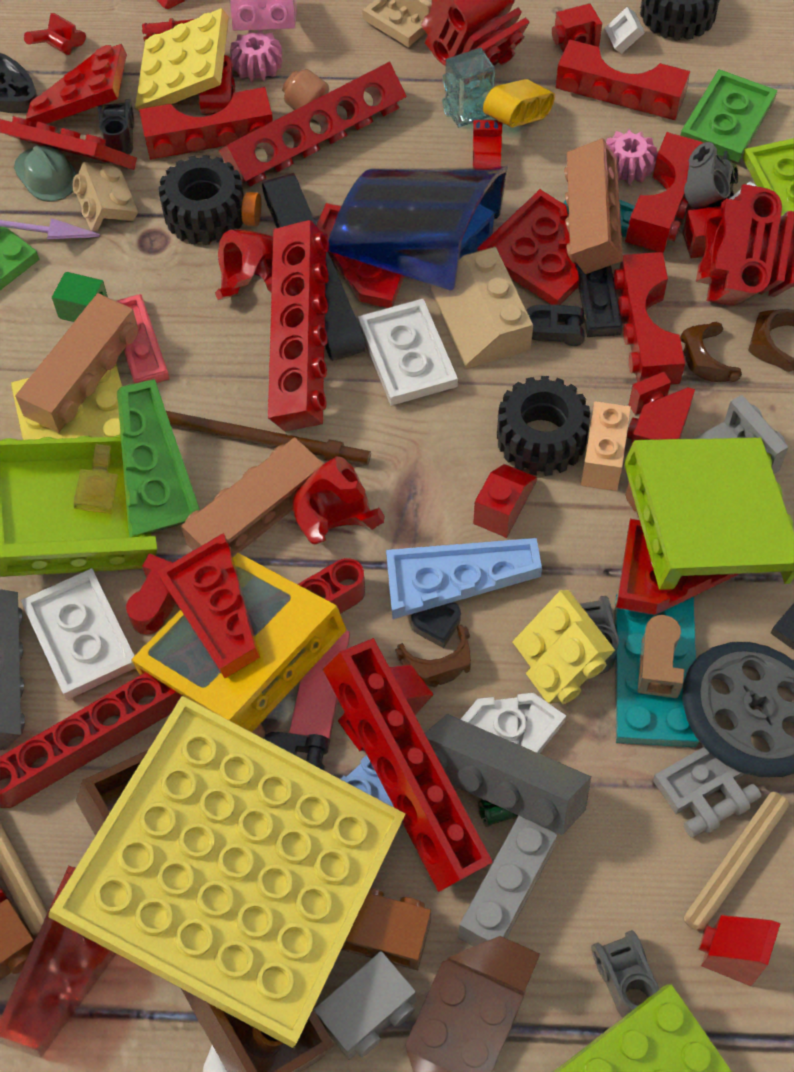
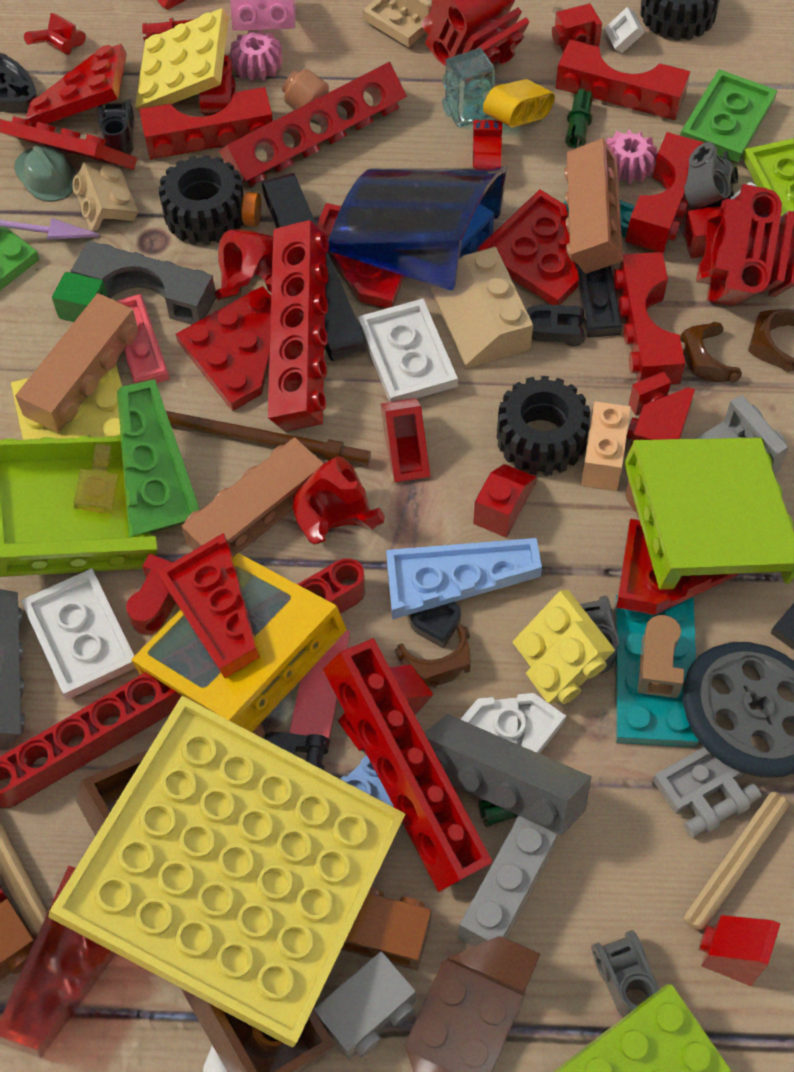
(186, 291): none -> dark grey arch
(233, 347): none -> red plate
(405, 439): none -> red slope
(579, 118): none -> dark green axle

